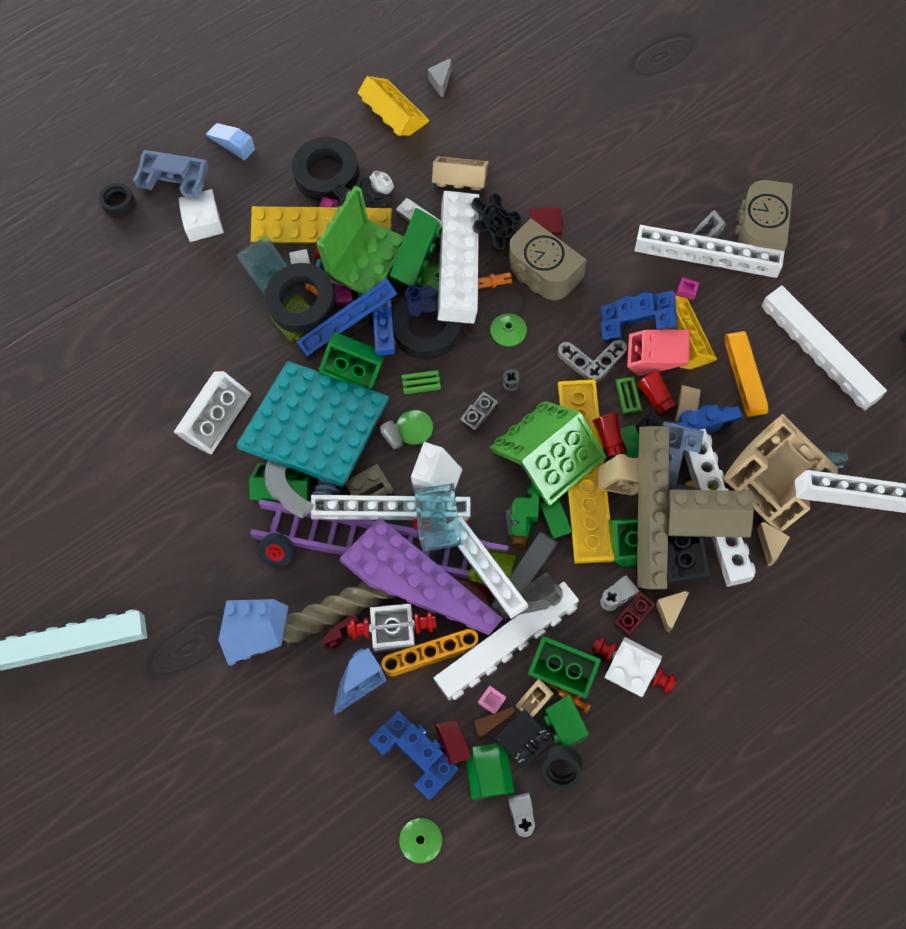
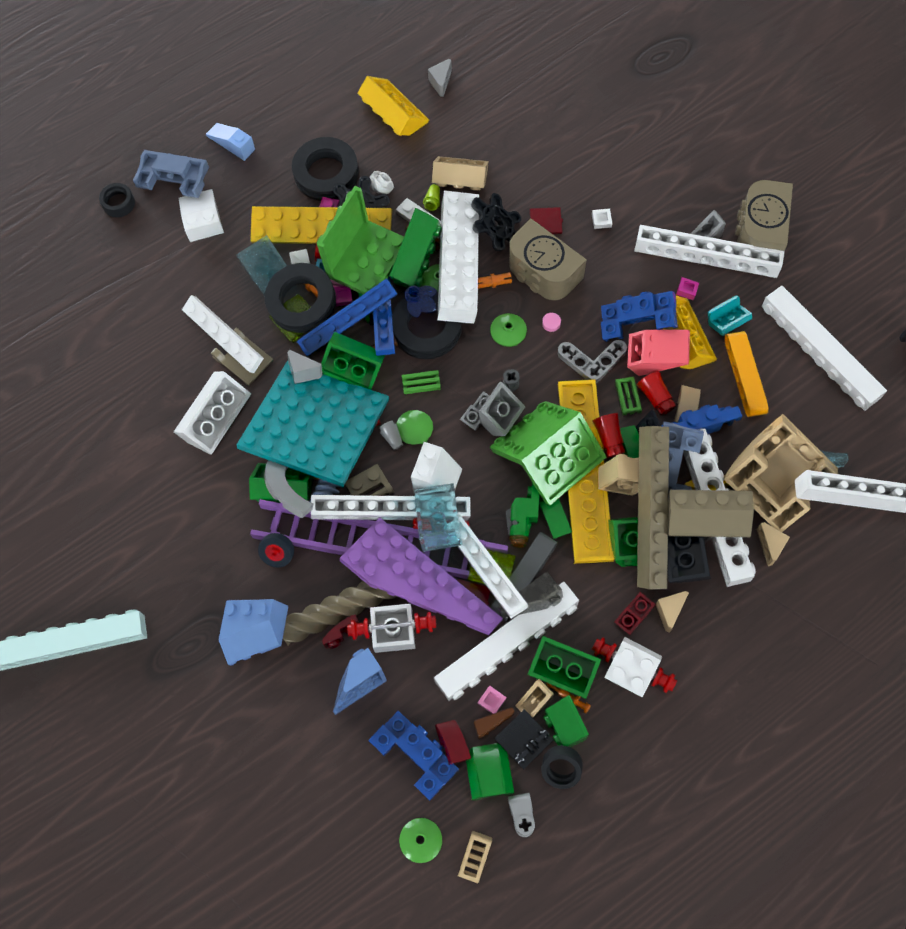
(222, 334): none -> white plate
(236, 368): none -> dark tan flag
(303, 368): none -> light grey slope
(419, 651): light orange beam -> none
(432, 198): none -> lime cone
(482, 859): none -> tan slope
(500, 411): none -> light grey slope
(551, 322): none -> bright pink tile
(601, 218): none -> white plate
(621, 592): light grey piece -> none
(728, 316): none -> teal bracket

